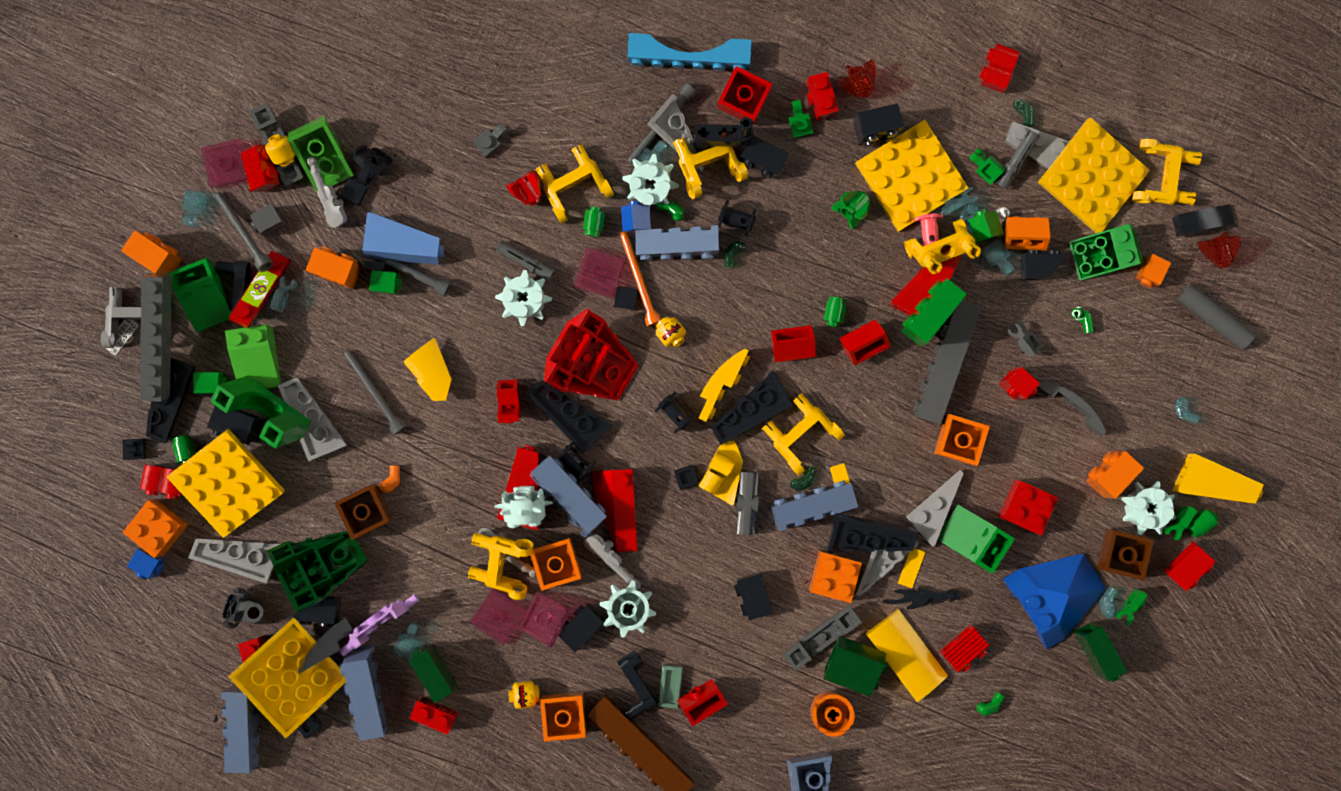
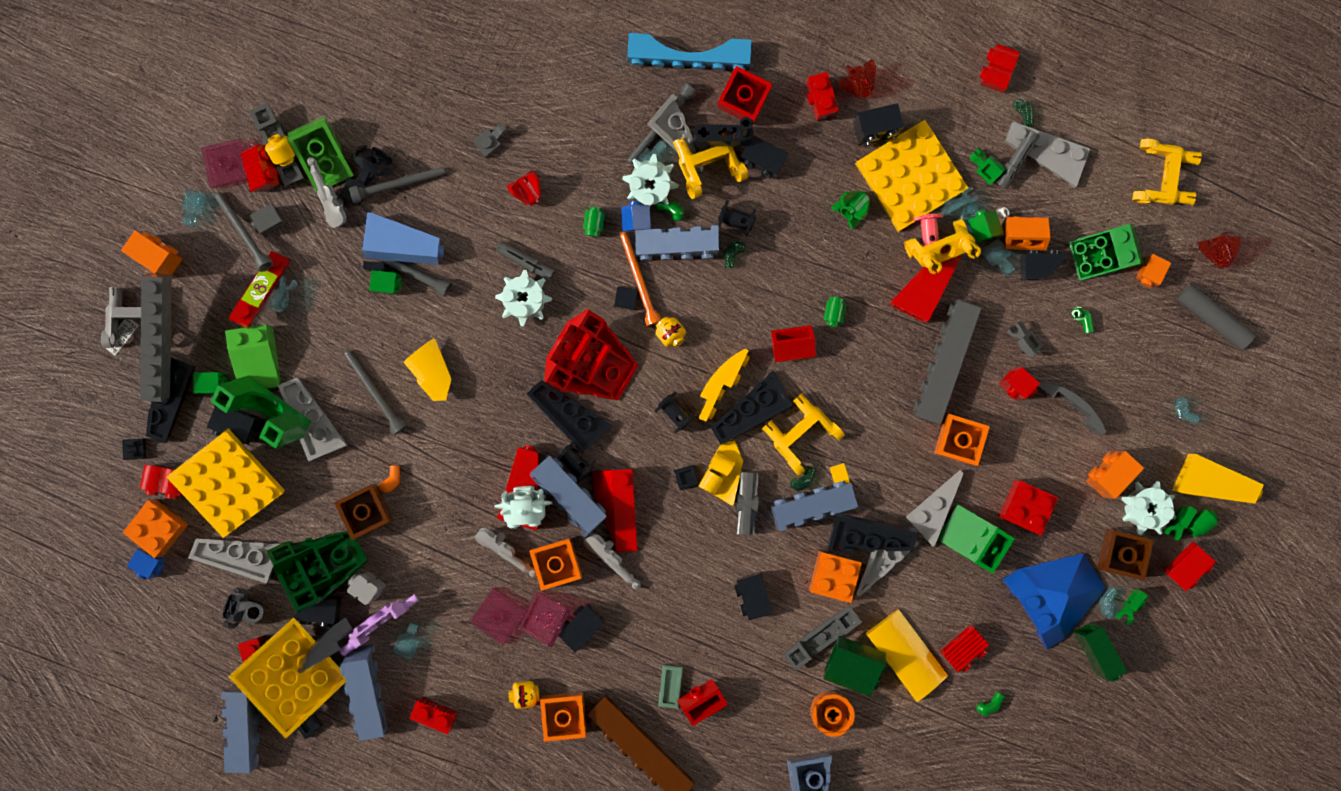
(183, 448): green brick -> none
(201, 294): green slope -> none
(241, 271): black beam -> none
(335, 268): orange brick -> none
(359, 193): none -> dark grey piece
(365, 587): none -> light grey brick
(433, 672): dark green brick -> none
(498, 547): yellow connector -> none
(508, 401): red brick -> none
(587, 168): yellow connector -> none
(599, 273): clear pink plate -> none
(616, 604): light aqua brick -> none
(629, 665): black beam -> none
(800, 123): green plate -> none
(865, 342): red brick -> none
(911, 568): yellow sticker -> none
(920, 599): black piece -> none
(932, 311): green brick -> none
(1093, 176): yellow plate -> none
(1203, 220): black slope -> none

